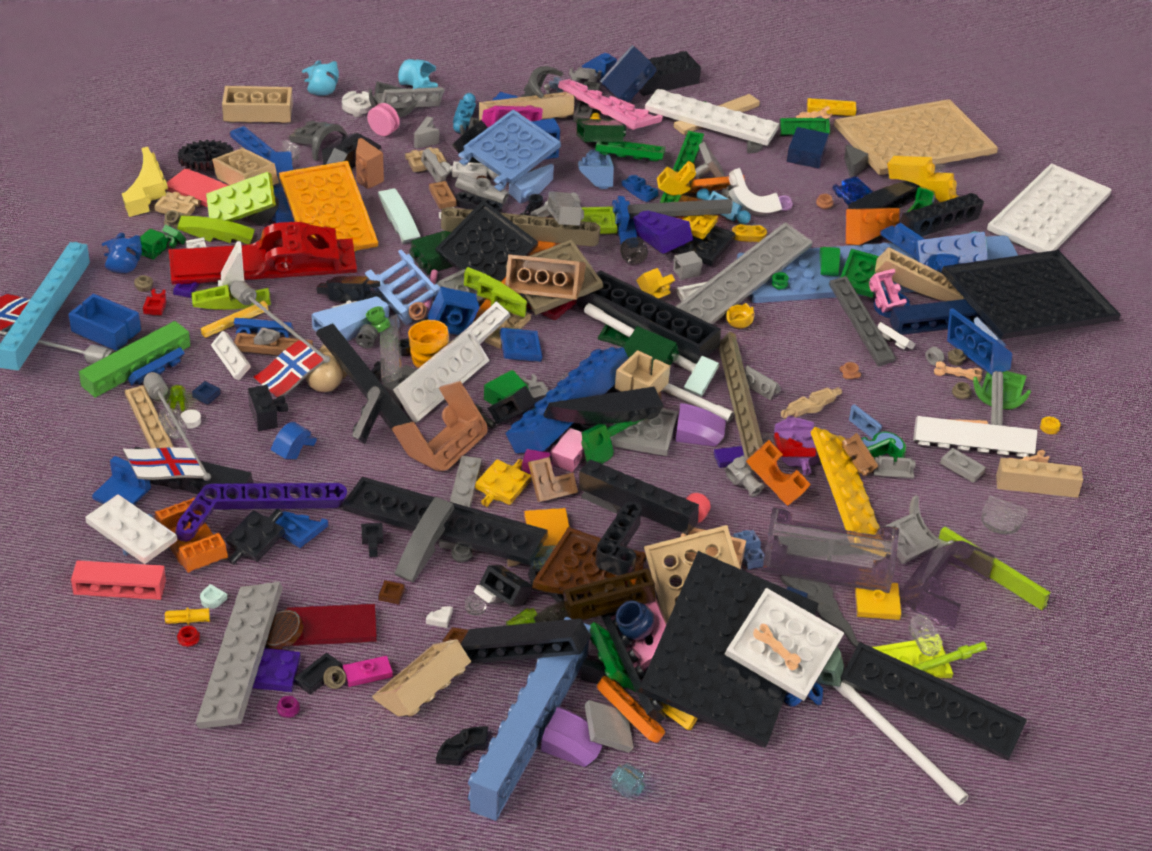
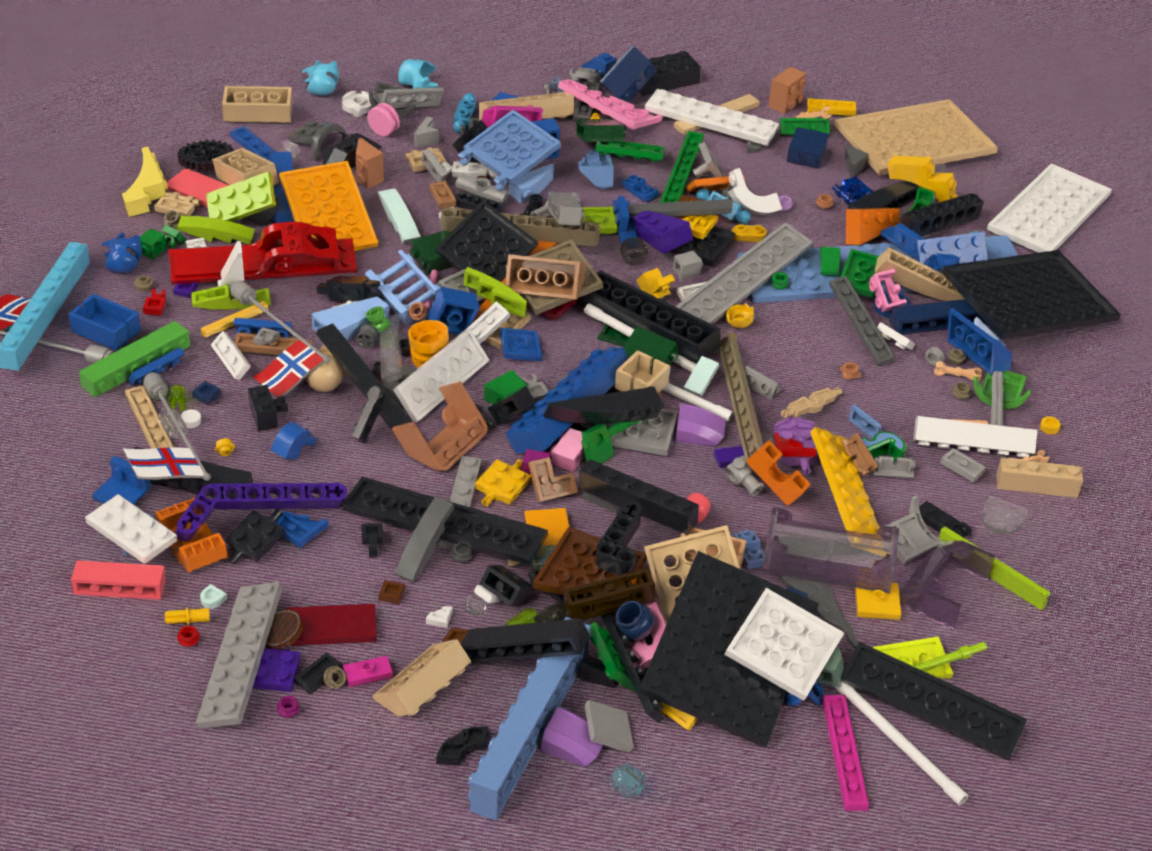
(224, 447): none -> yellow plate
(537, 79): dark grey piece -> none
(630, 709): orange beam -> none
(676, 182): yellow brick -> none
(787, 90): none -> nougat brick
(791, 660): light nougat piece -> none
(845, 753): none -> dark pink tile
(926, 636): clear plate -> none
(937, 519): none -> black hinge

